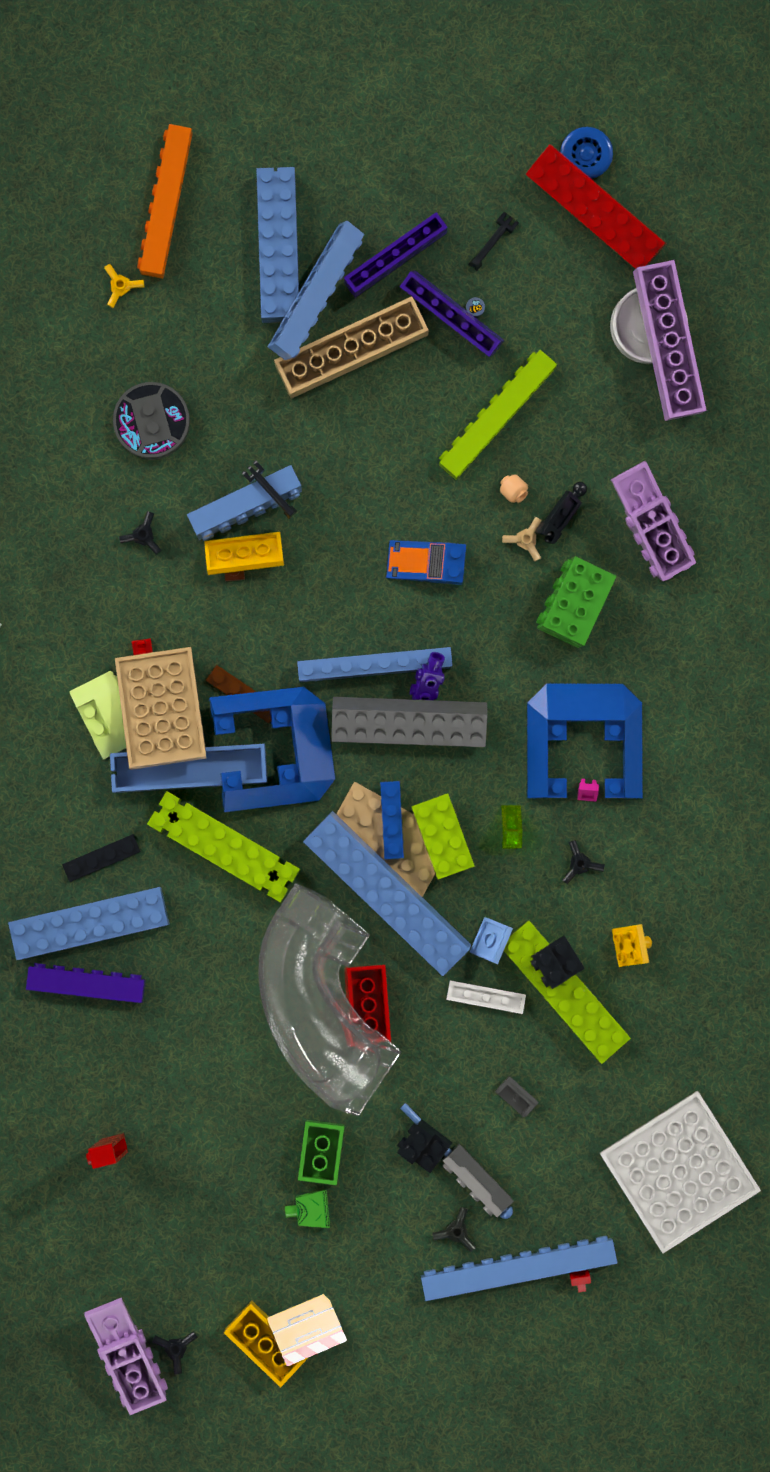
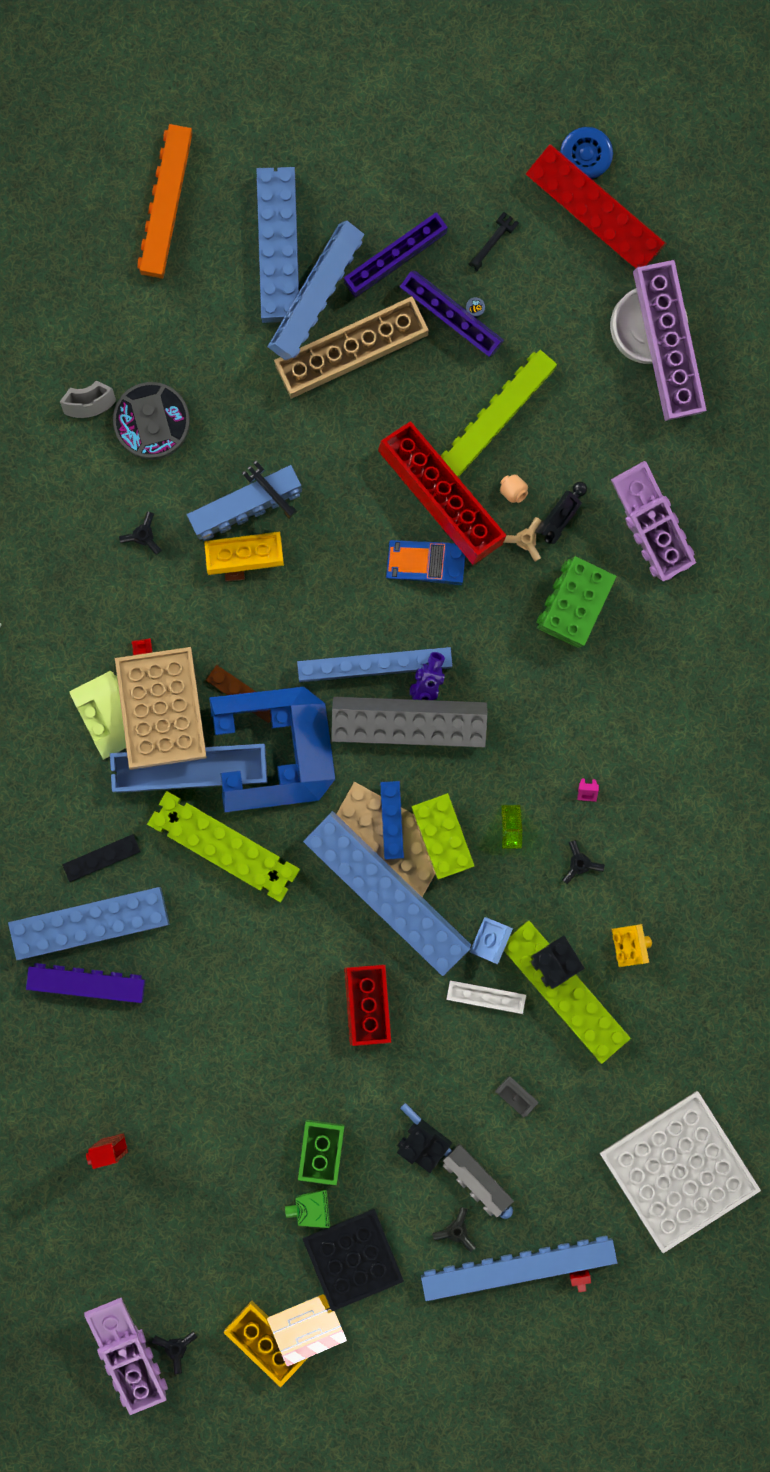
(88, 401): none -> light grey brick
(120, 285): yellow piece -> none
(307, 1007): clear piece -> none
(353, 1259): none -> black plate
(442, 493): none -> red brick
(584, 703): blue slope -> none

